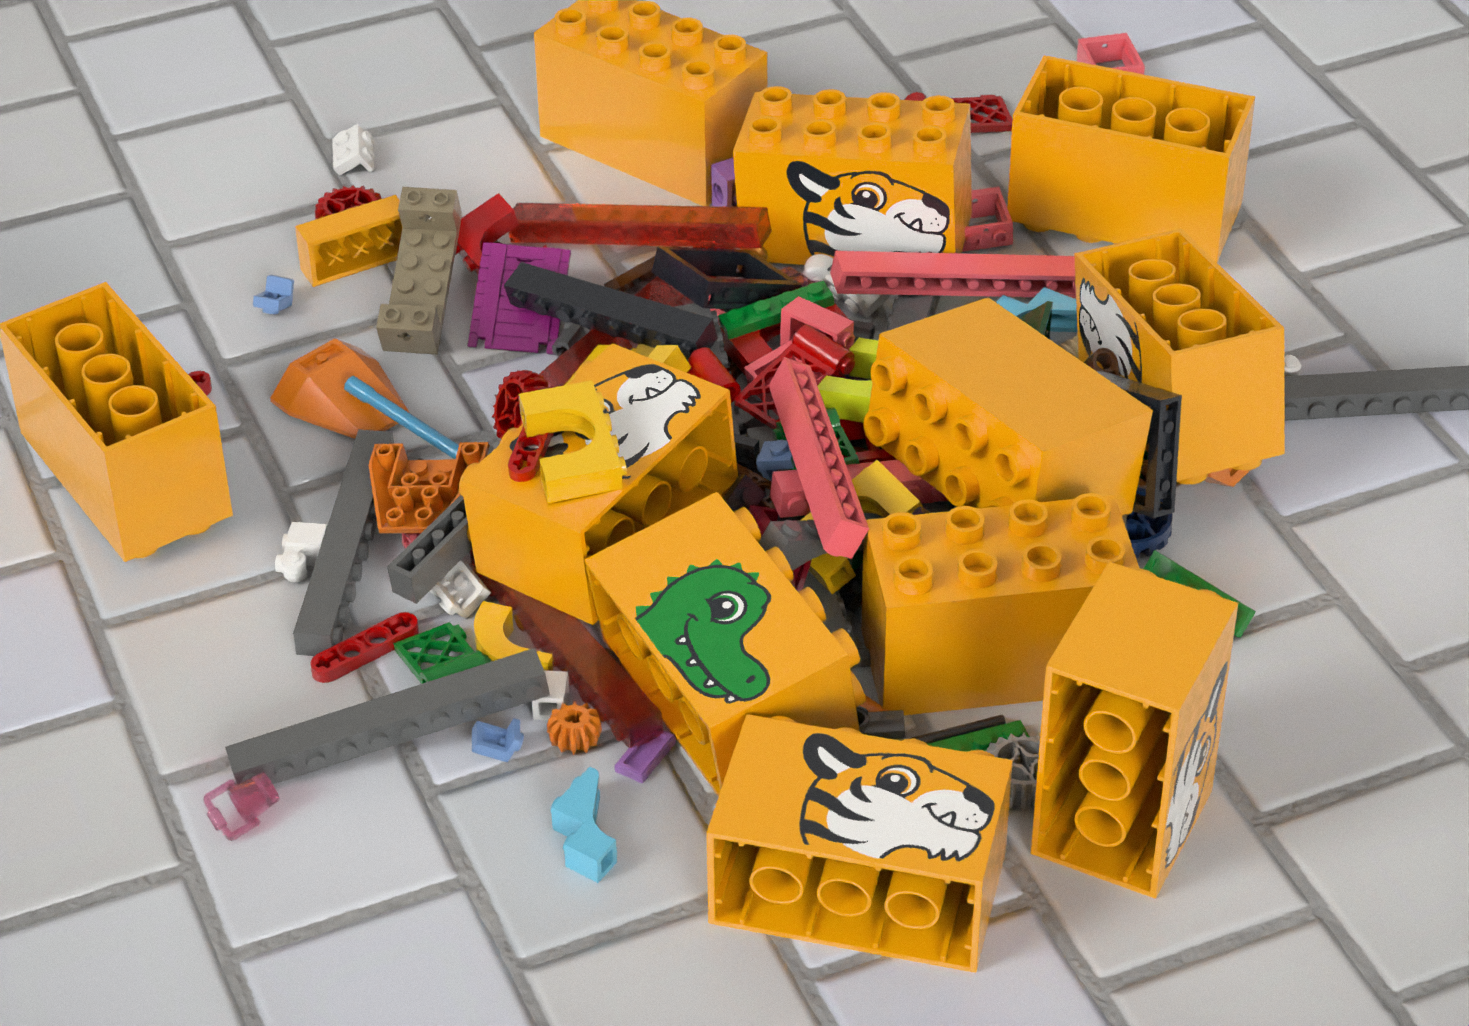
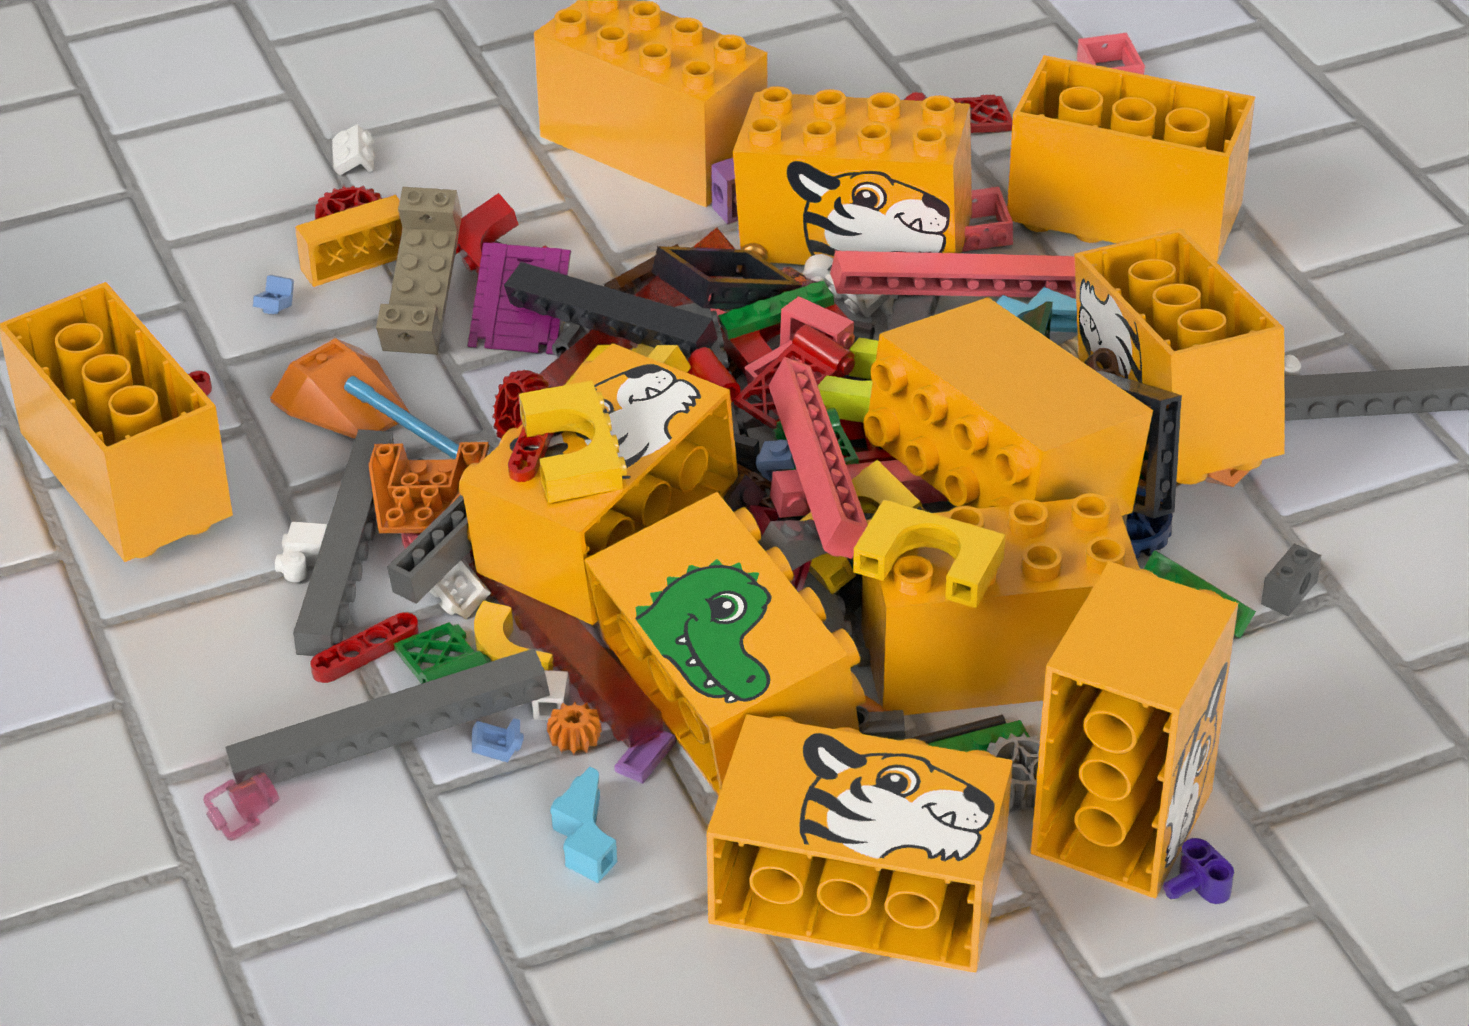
(641, 225): clear red brick -> none
(902, 528): none -> yellow arch
(1202, 870): none -> dark purple beam
(1291, 579): none -> dark grey brick

